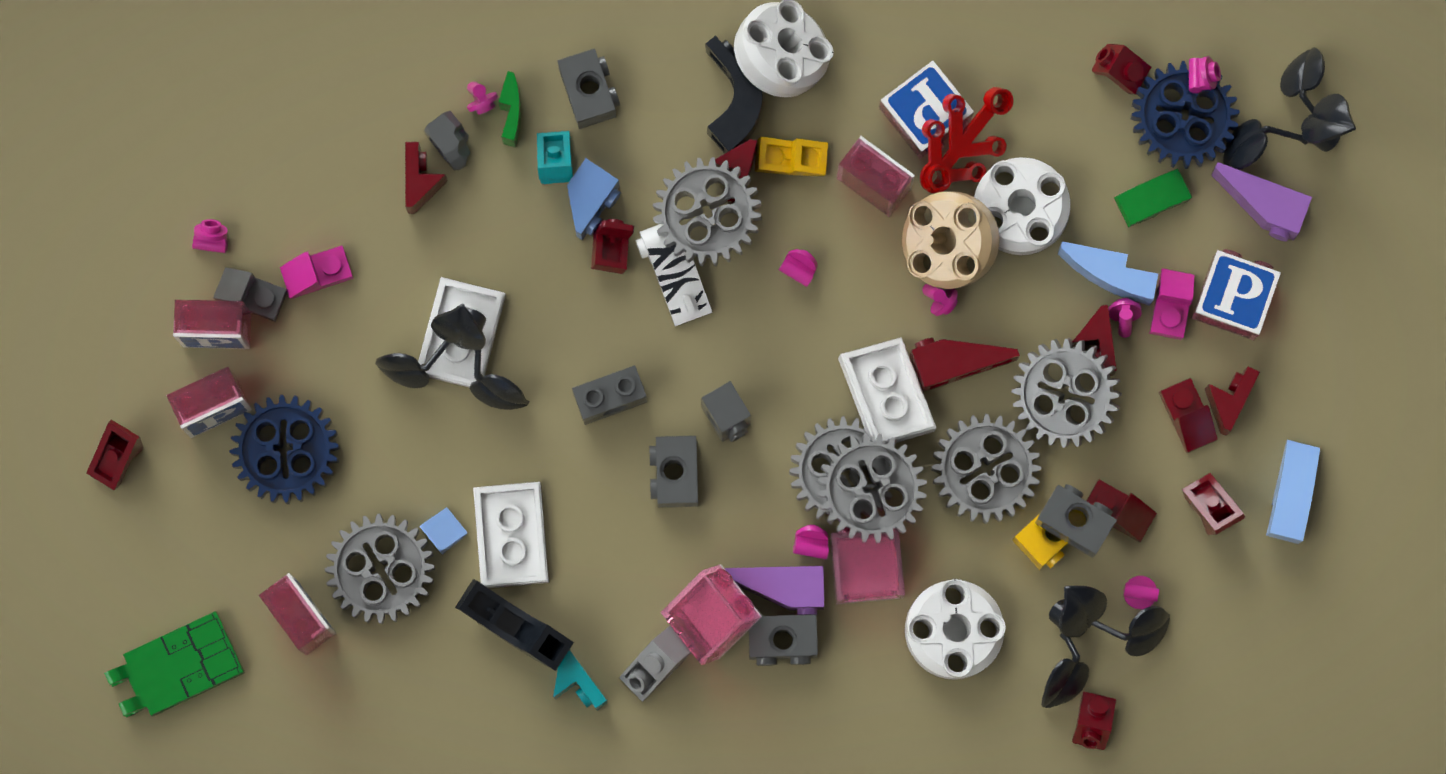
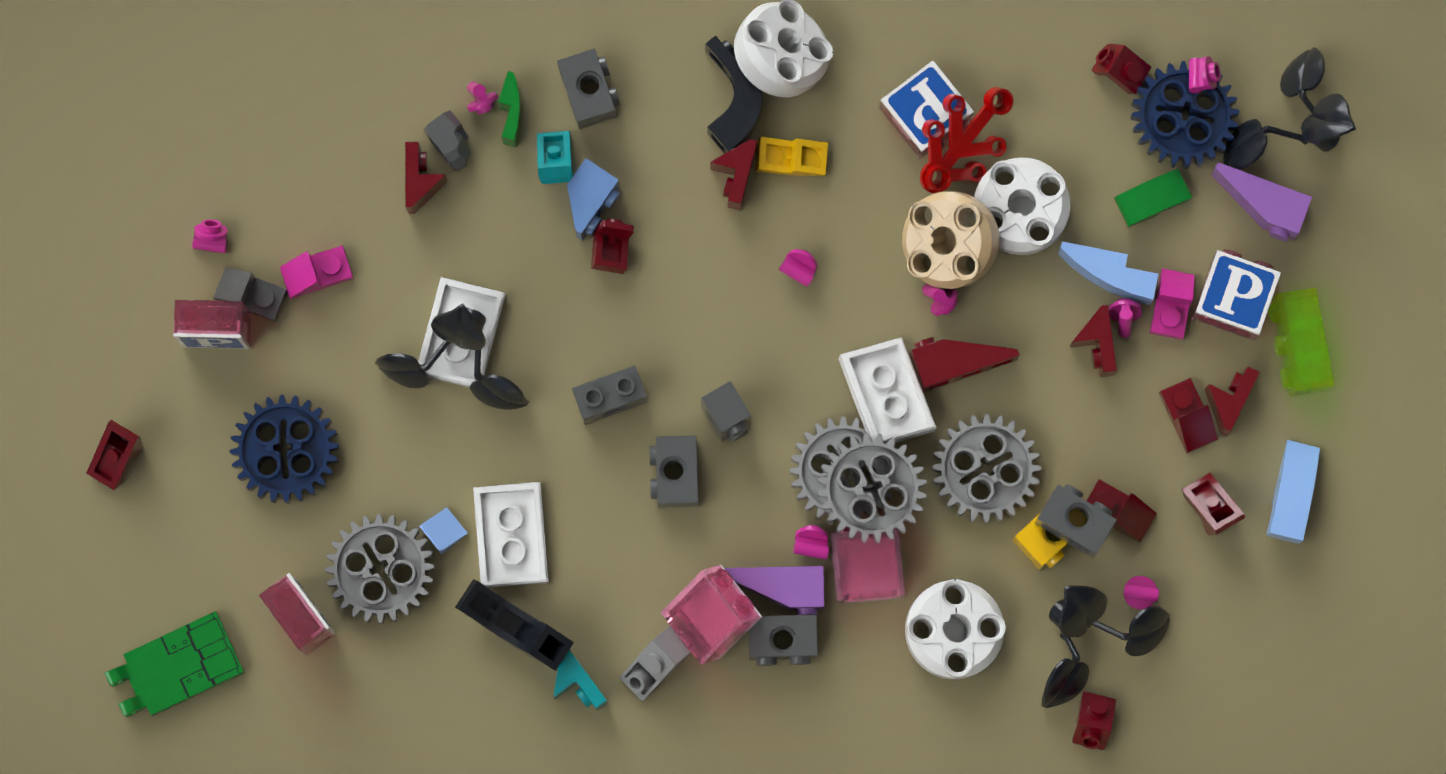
(209, 402): clear pink piece -> none
(676, 277): white door -> none
(695, 184): light grey gear -> none
(875, 176): clear pink piece -> none
(1074, 363): light grey gear -> none
(1301, 342): none -> clear neon green brick

